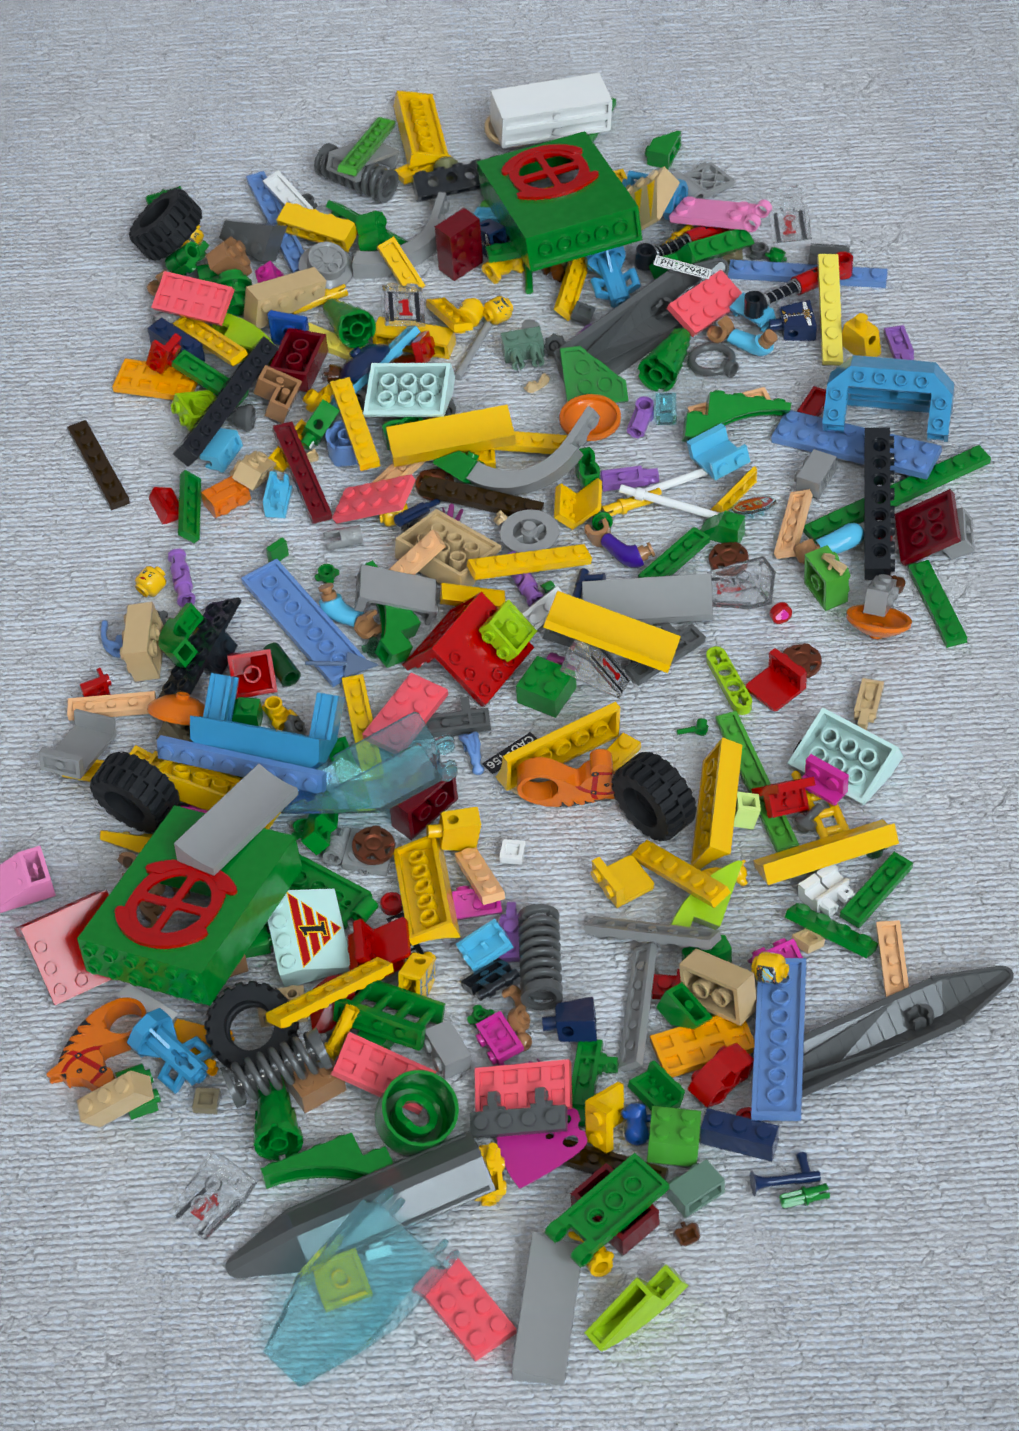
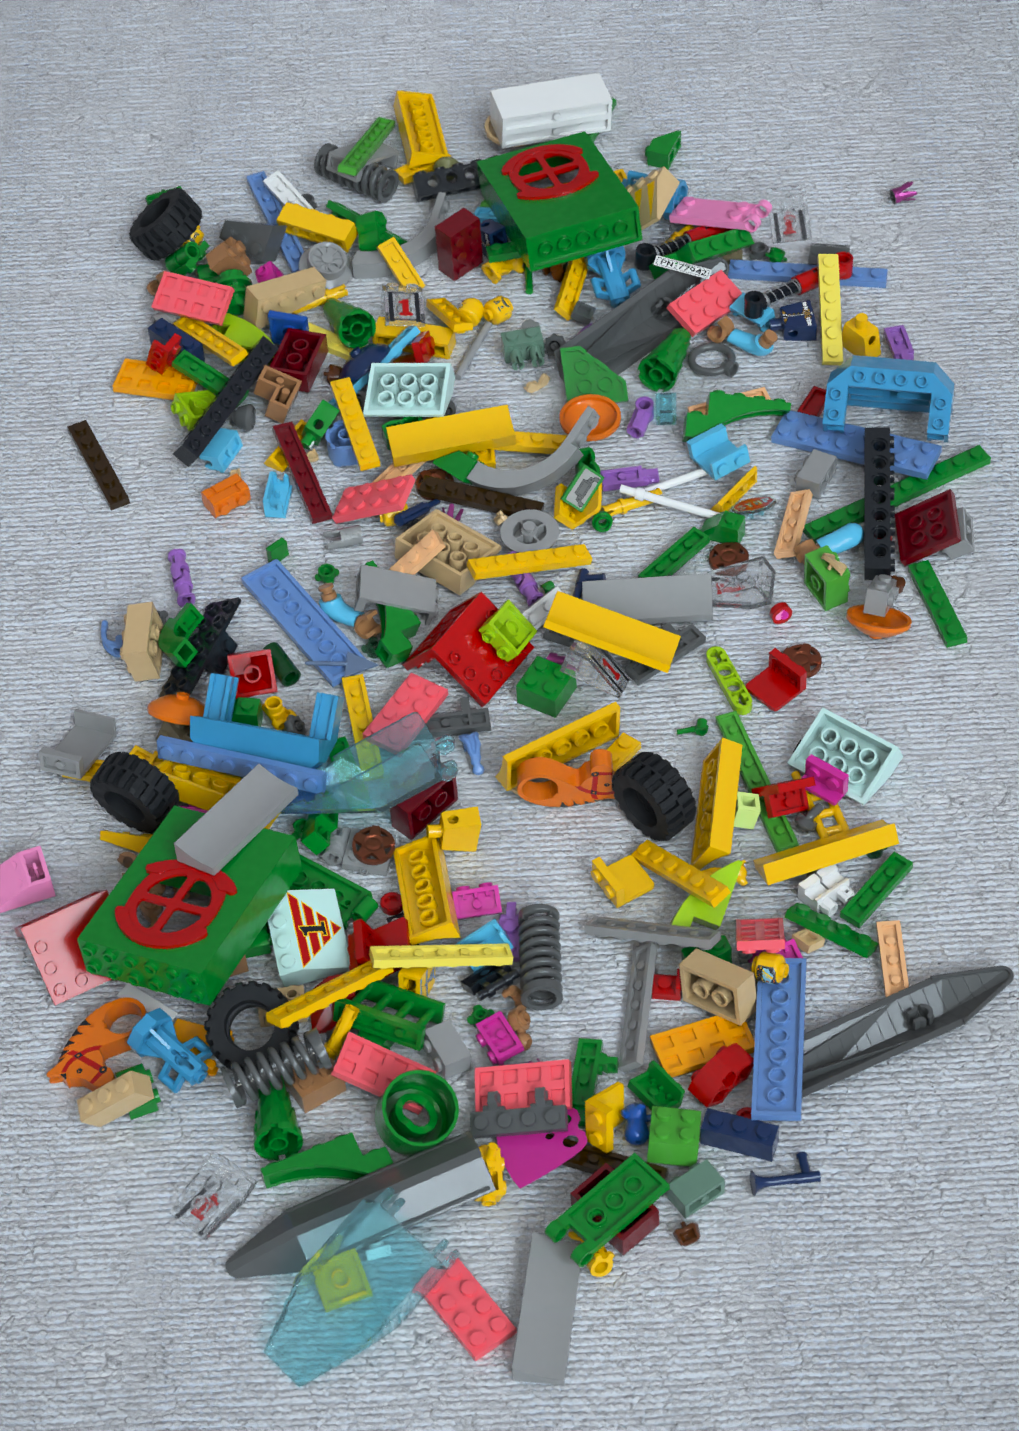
(97, 686): red bracket -> none
(112, 705): light nougat plate -> none
(150, 581): yellow head -> none
(165, 504): red slope -> none
(189, 506): green plate -> none
(206, 1100): dark tan plate -> none
(253, 469): tan brick -> none
(314, 398): yellow plate -> none
(440, 955): none -> light yellow plate
(455, 594): yellow slope -> none
(479, 876): light nougat plate -> none
(494, 763): black sticker -> none
(512, 851): white plate -> none
(573, 1021): dark blue torso -> none
(582, 488): none -> slope
(626, 554): piece -> none
(636, 1307): lime slope -> none
(682, 1008): green slope -> none
(695, 186): light grey piece -> none
(760, 935): none -> coral plate
(804, 1196): green axle -> none
(868, 701): tan hinge -> none
(897, 195): none -> flat silver piece

